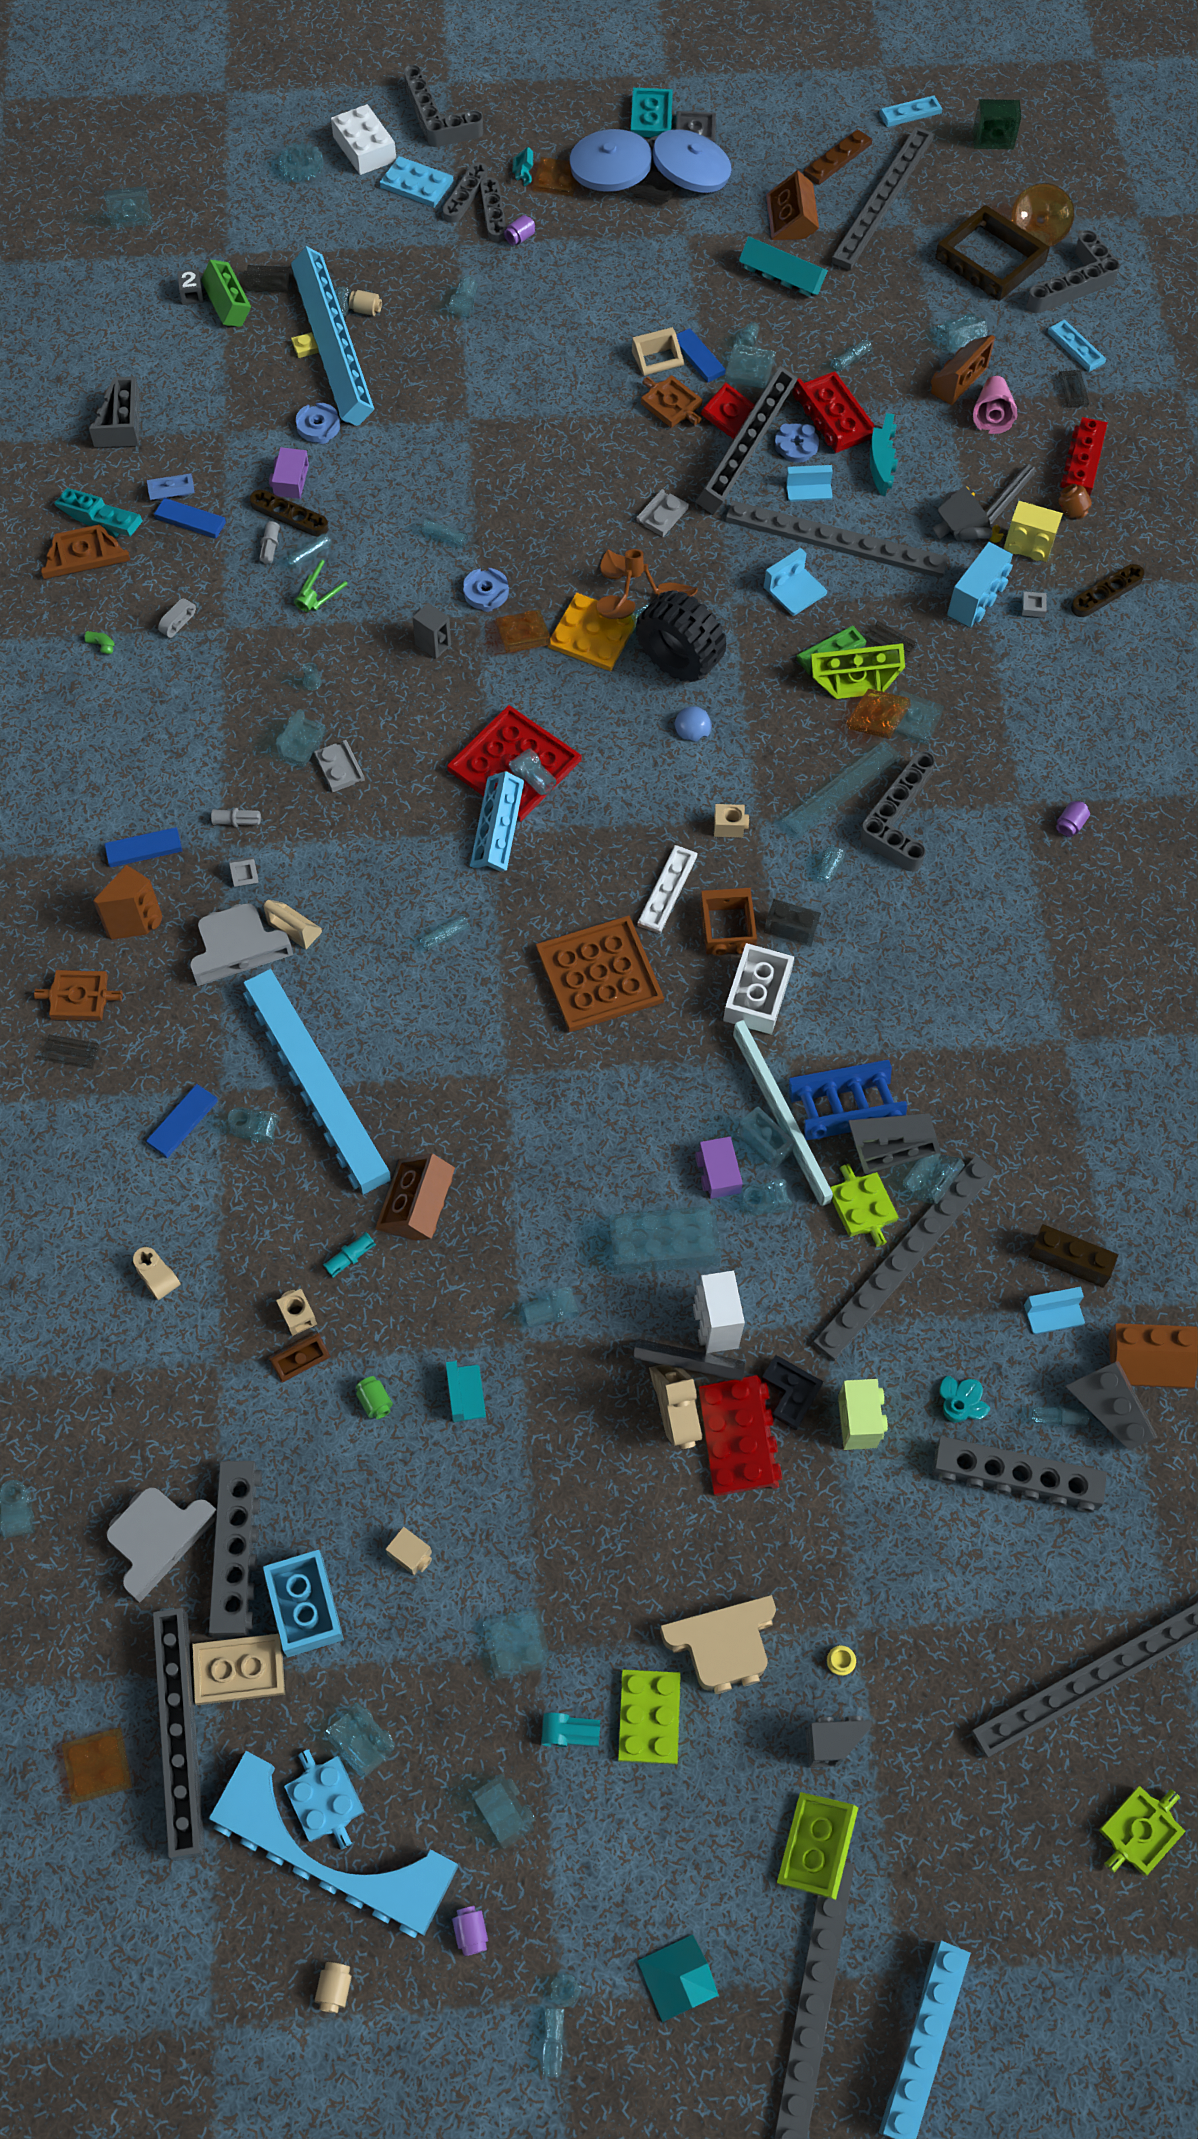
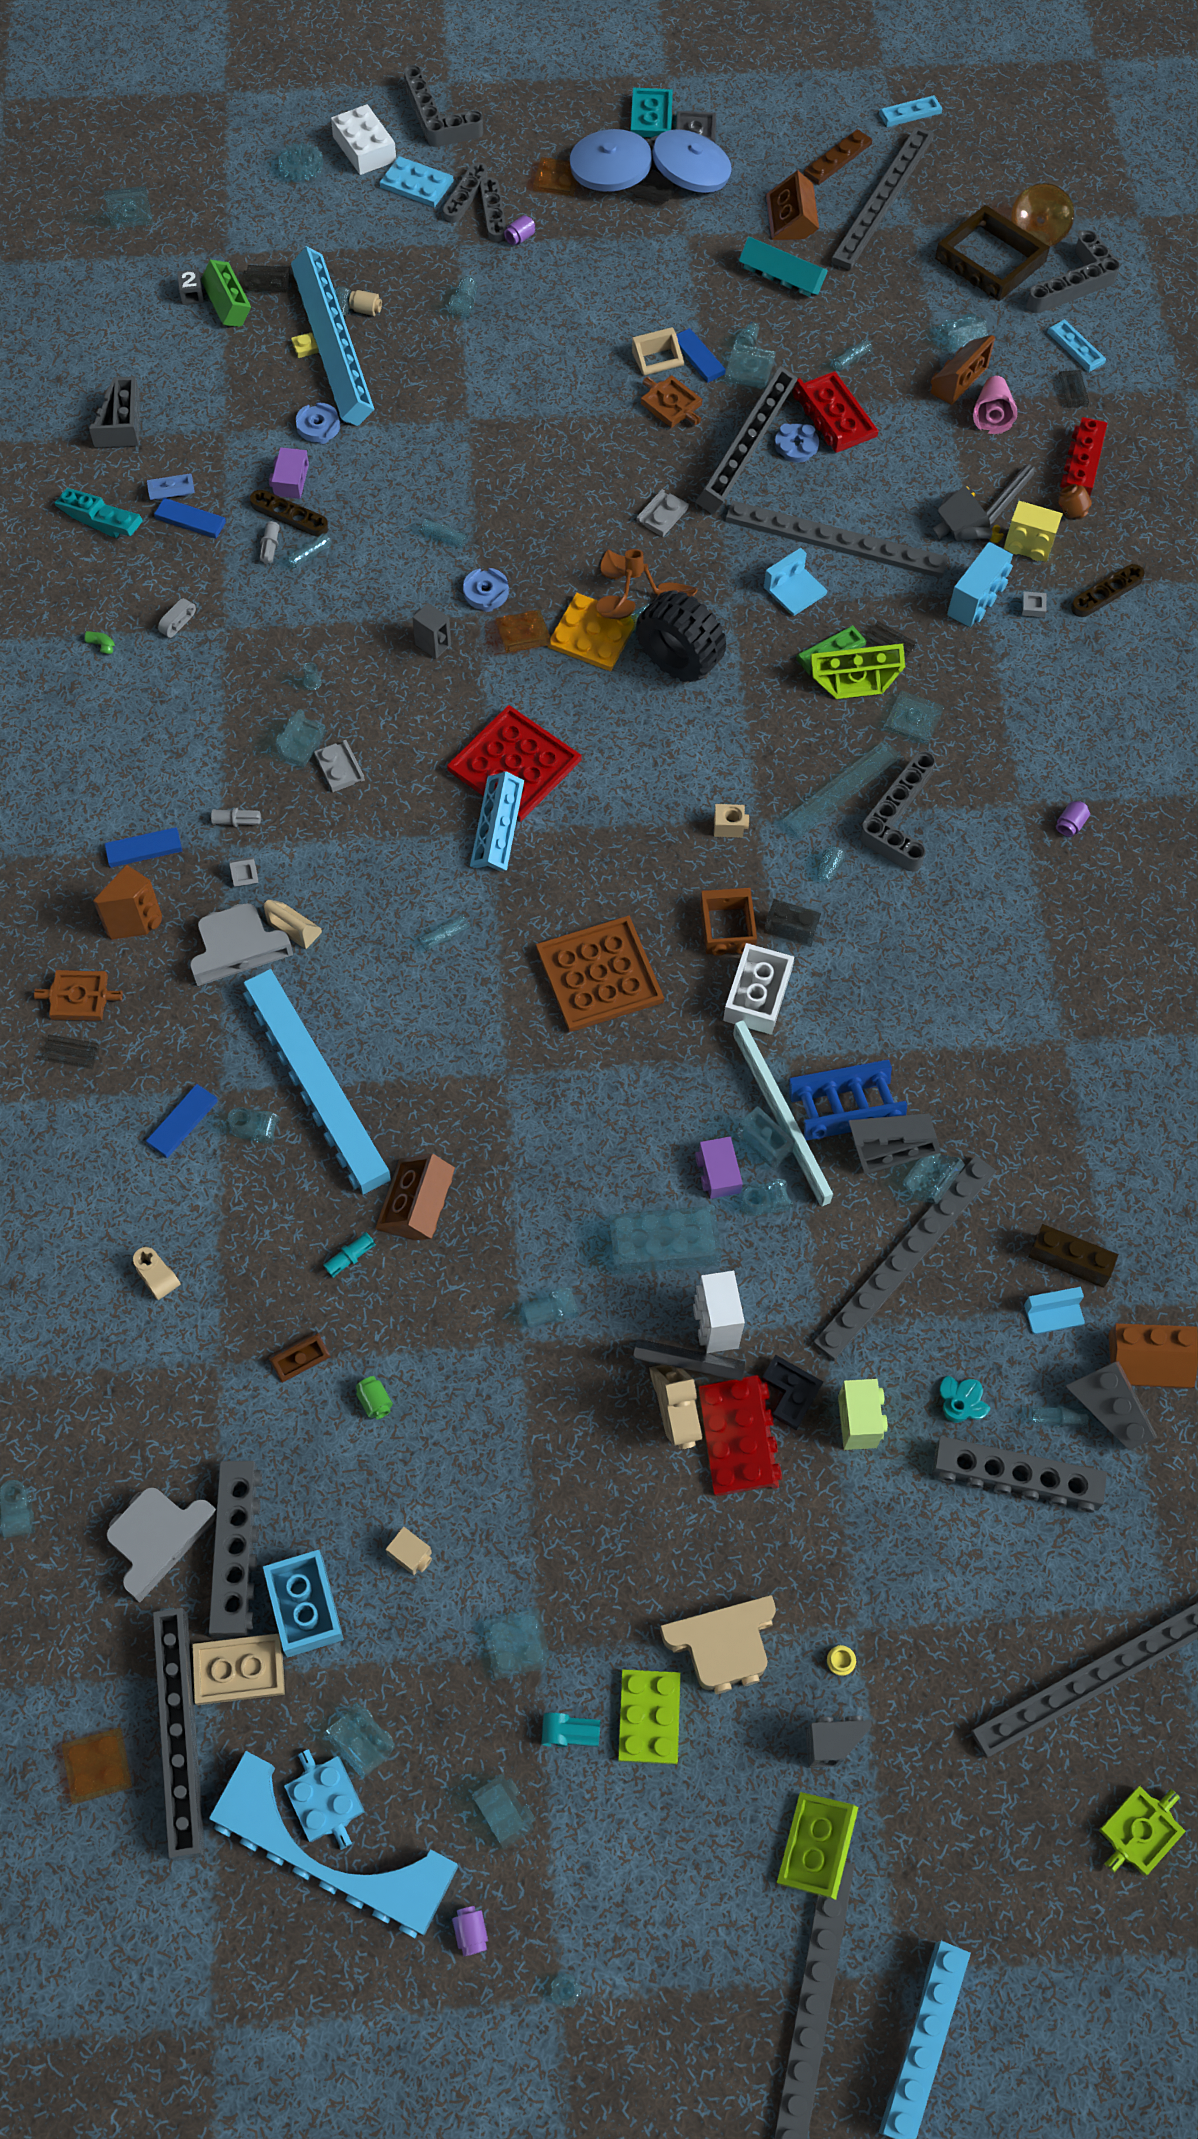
(81, 551): dark orange wing -> none
(300, 1321): tan brick -> none
(307, 597): bright green plant -> none
(333, 1987): tan brick -> none
(465, 1392): teal panel -> none
(522, 164): teal plate -> none
(529, 767): clear light blue piece -> none
(553, 2042): clear light blue axle -> none
(667, 889): white tile -> none
(678, 1978): teal slope -> none
(693, 723): medium blue hair -> none
(728, 410): red plate -> none
(809, 483): medium azure panel -> none
(863, 1205): lime plate -> none
(878, 713): clear orange plate -> none
(882, 455): teal slope -> none
(996, 124): clear green brick -> none

